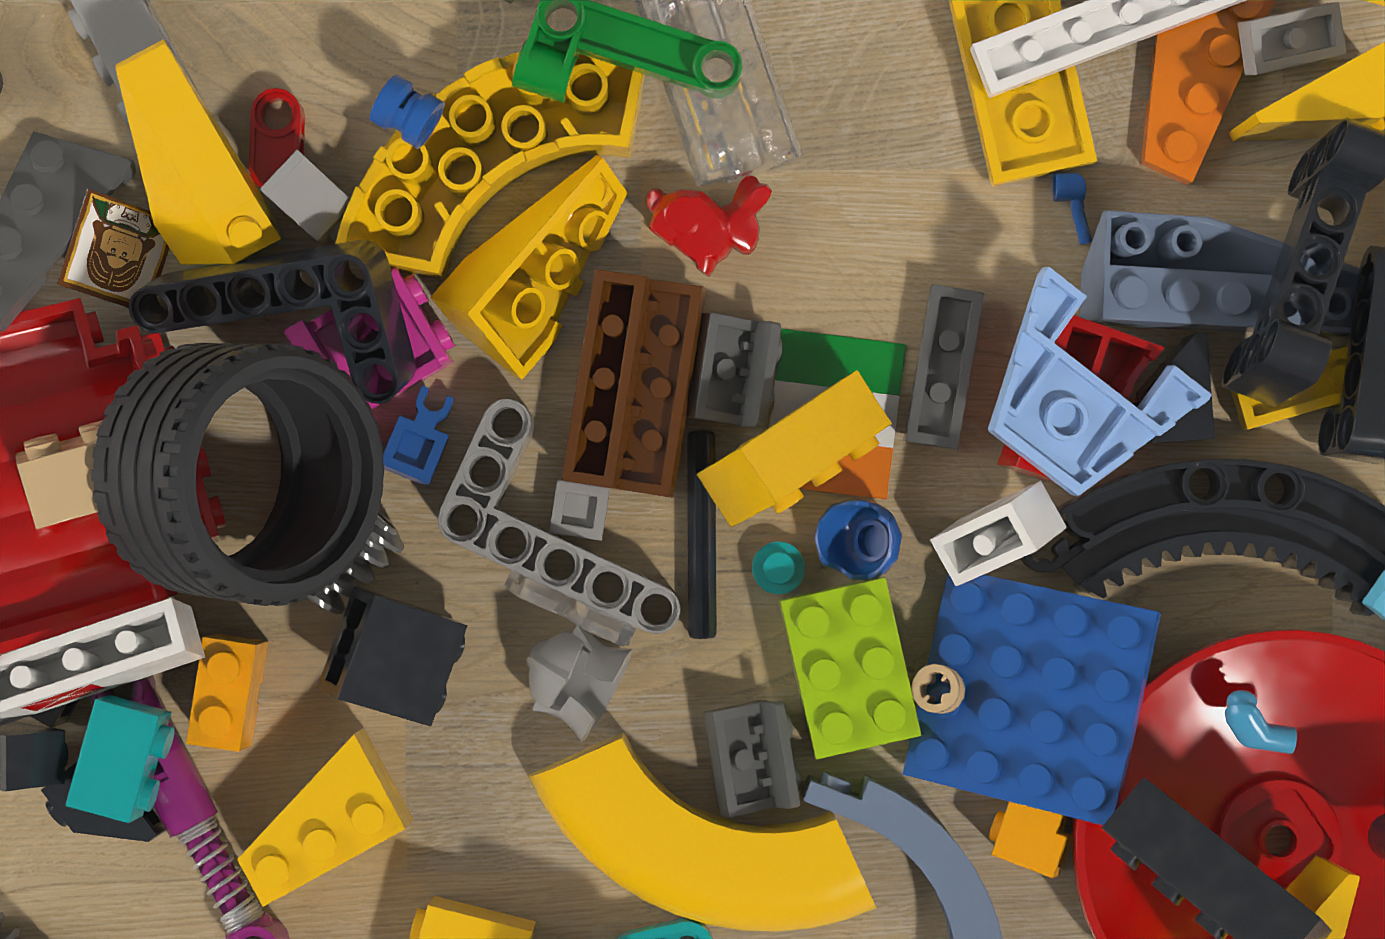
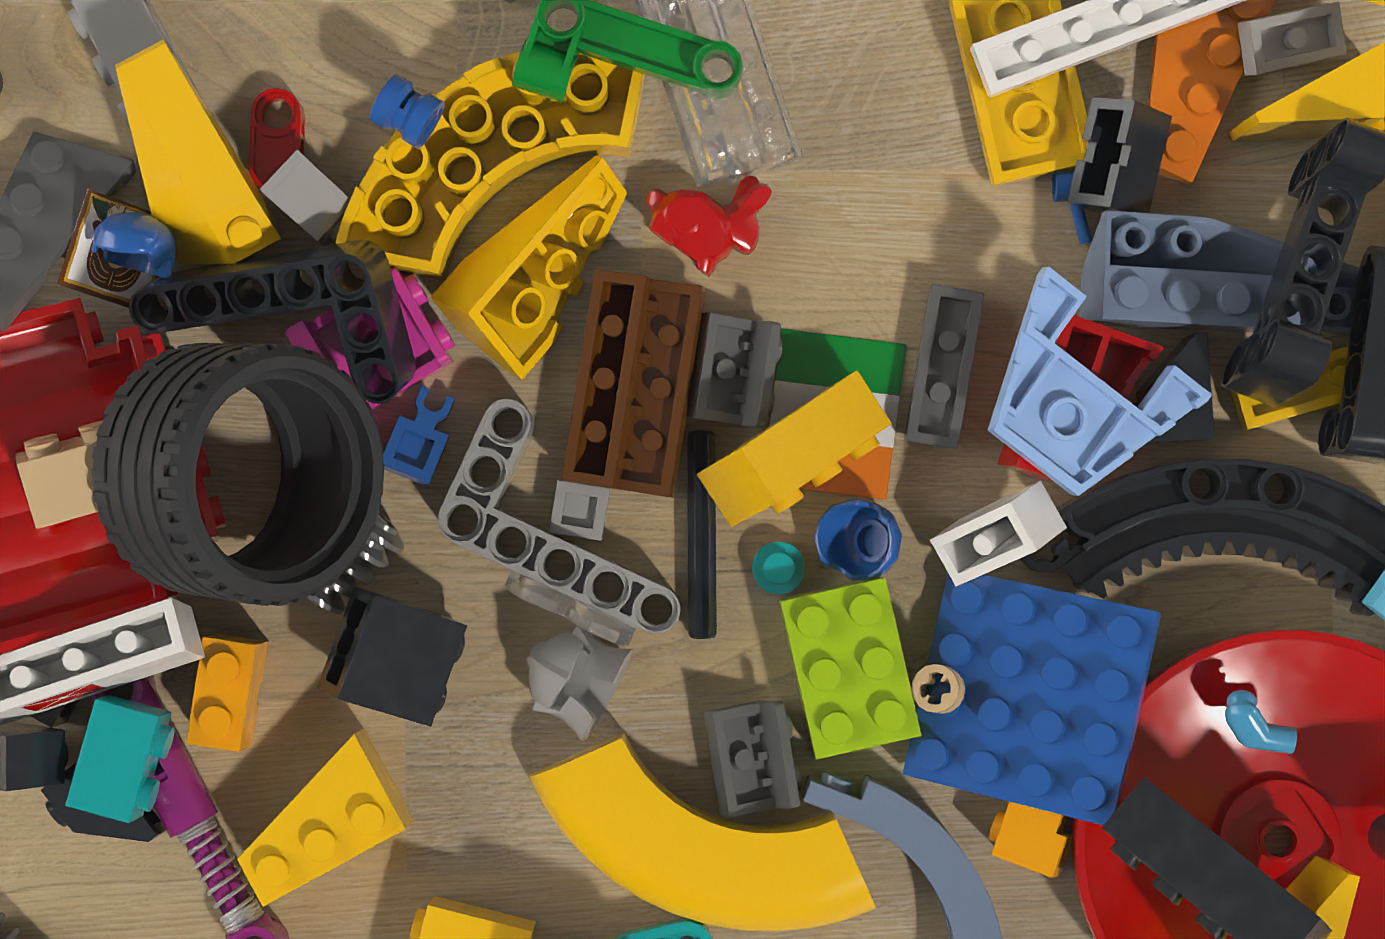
(136, 243): none -> blue hair
(1120, 157): none -> black brick

